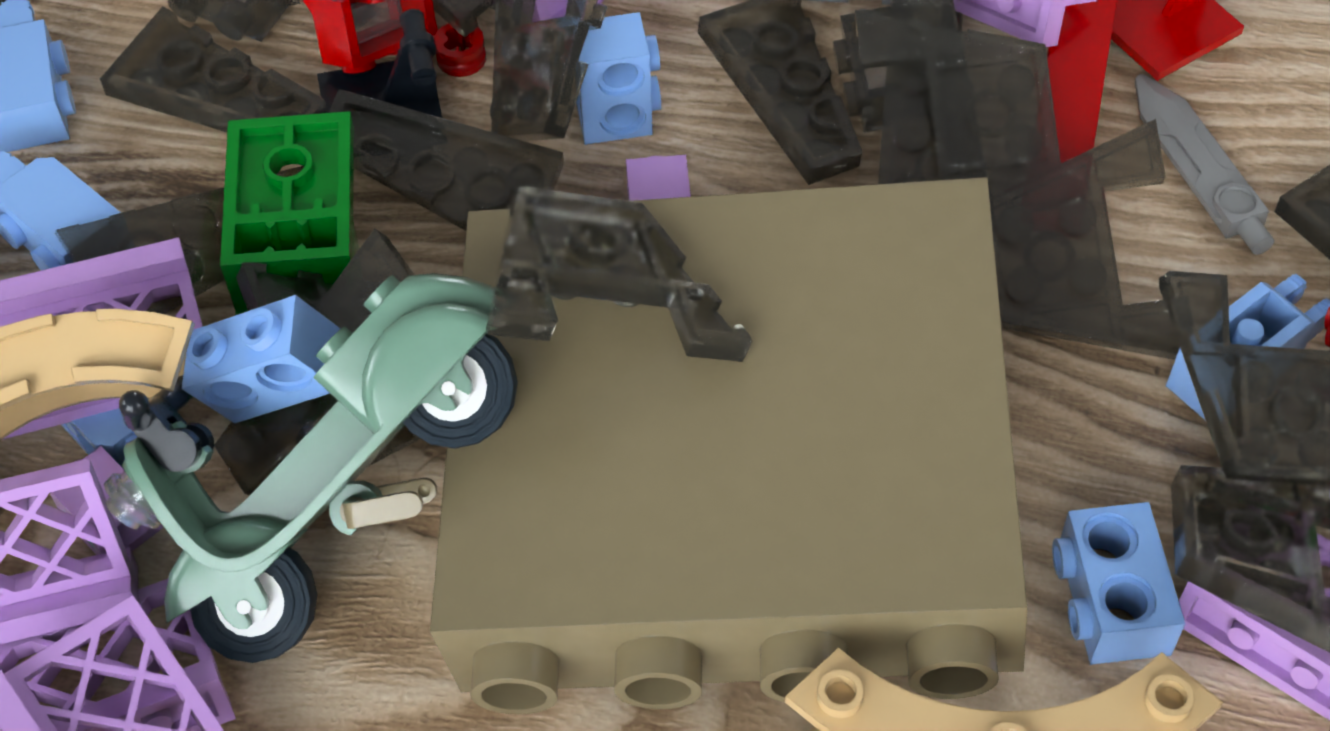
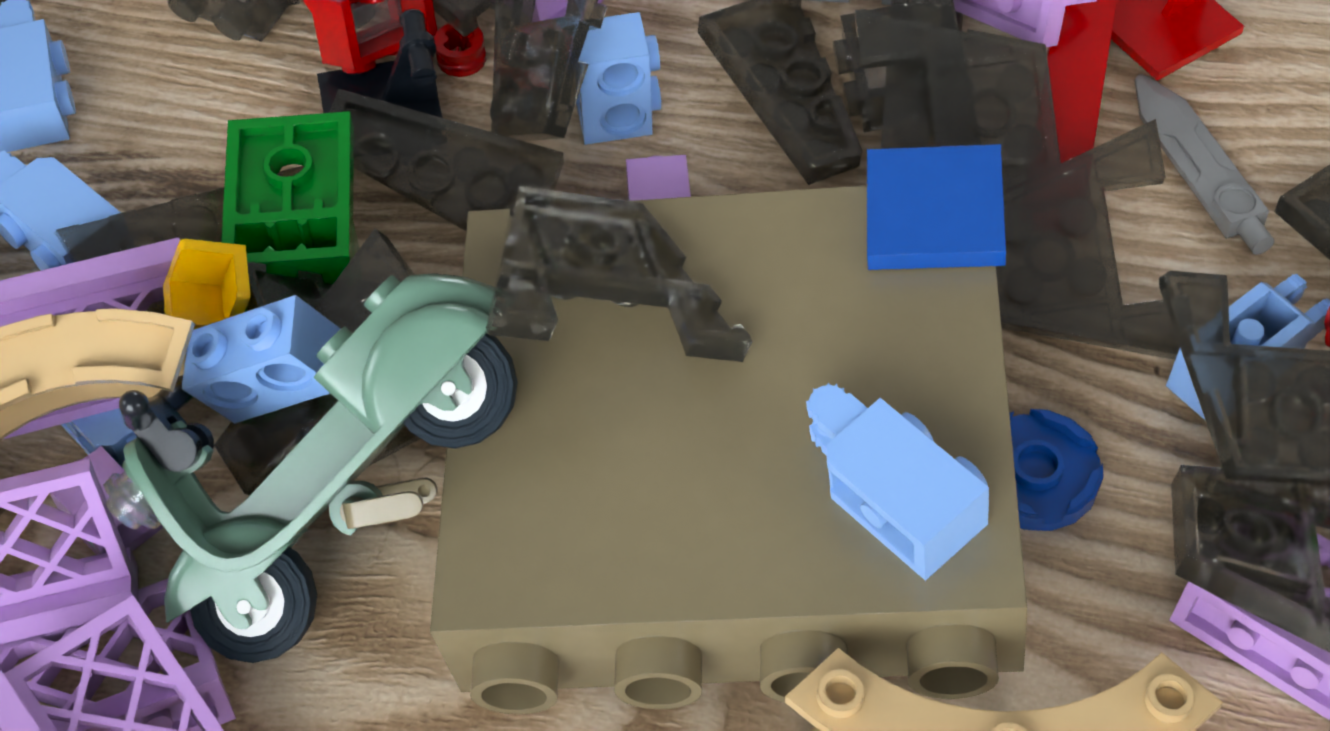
(200, 81): clear smoke wing -> none
(207, 282): none -> yellow panel
(897, 479): none -> light blue hinge
(935, 207): none -> blue tile
(1053, 469): none -> blue tile
(1131, 582): light blue brick -> none

